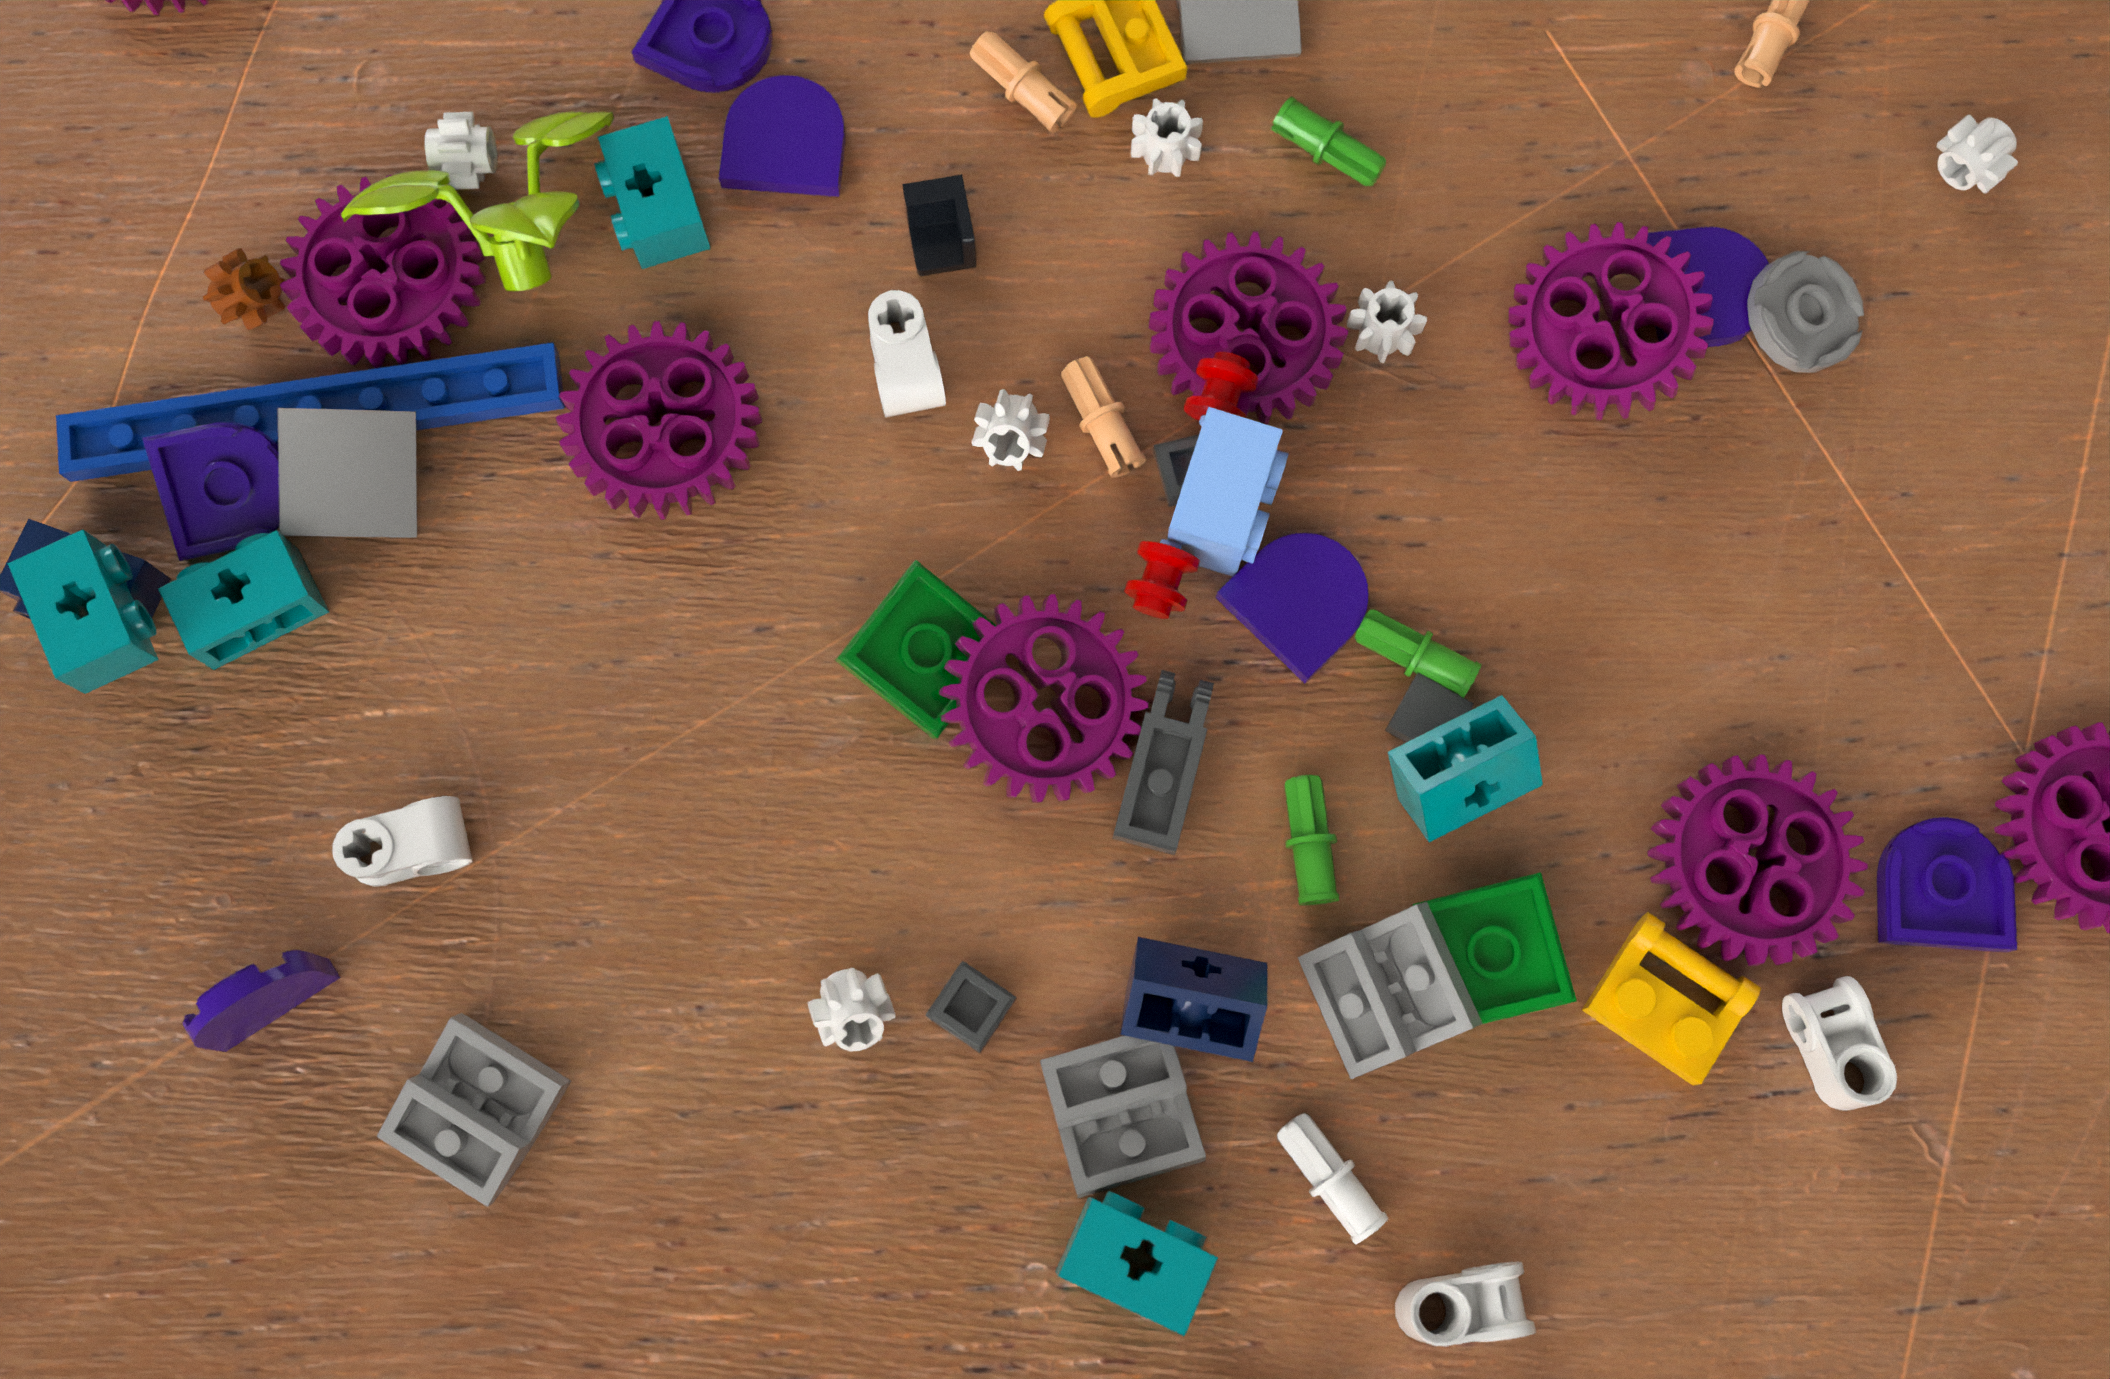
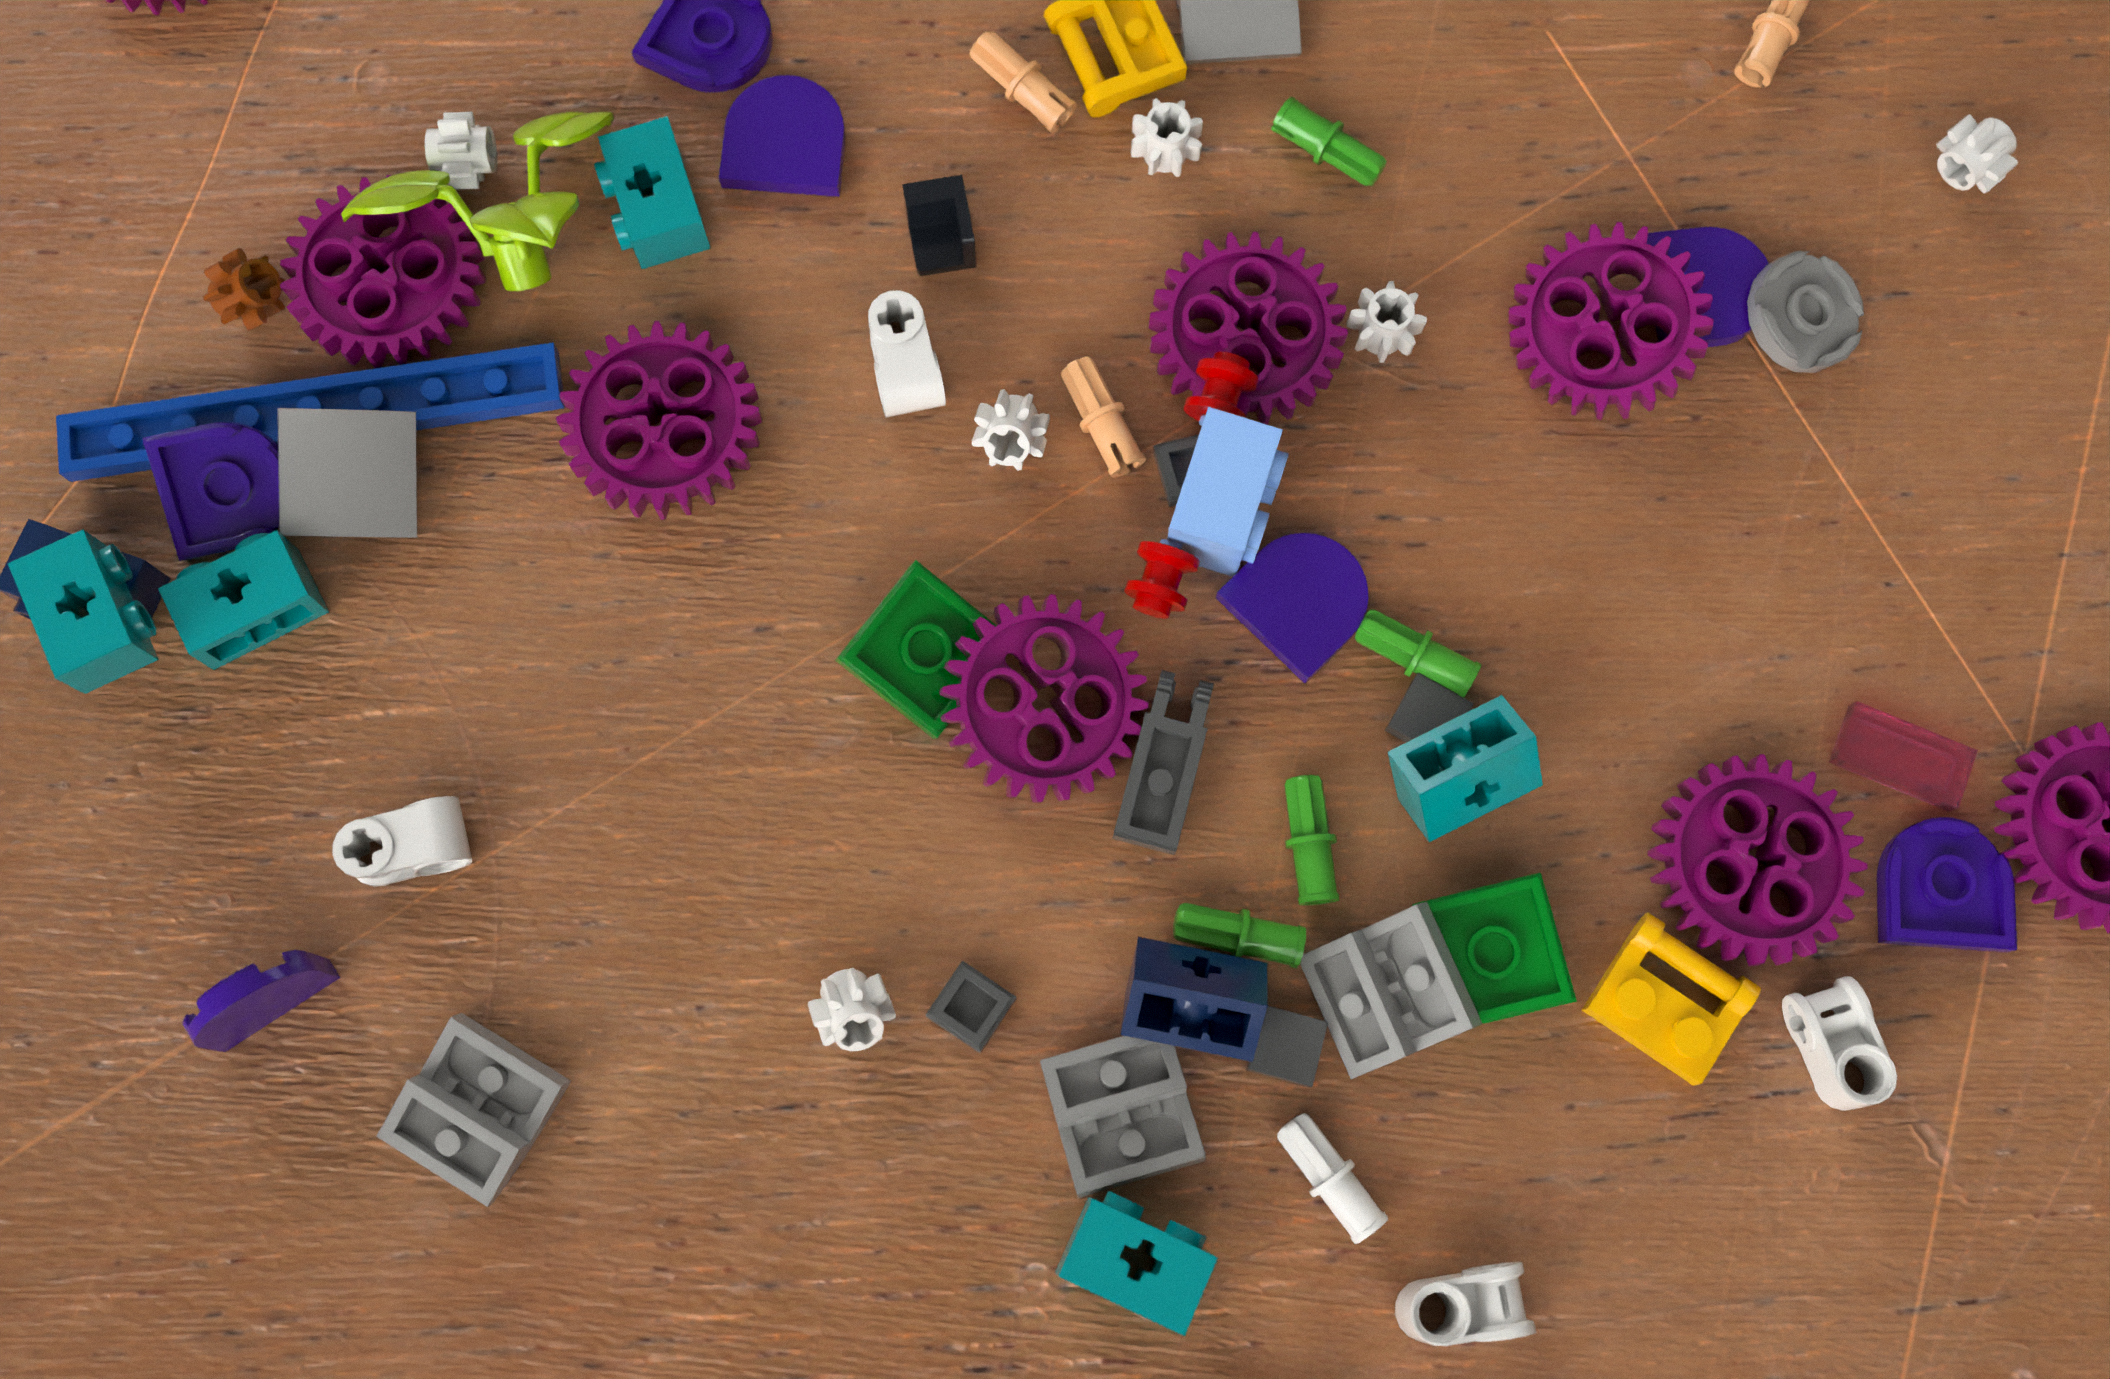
(1239, 934): none -> bright green axle
(1289, 1047): none -> dark grey tile
(1903, 756): none -> clear pink tile

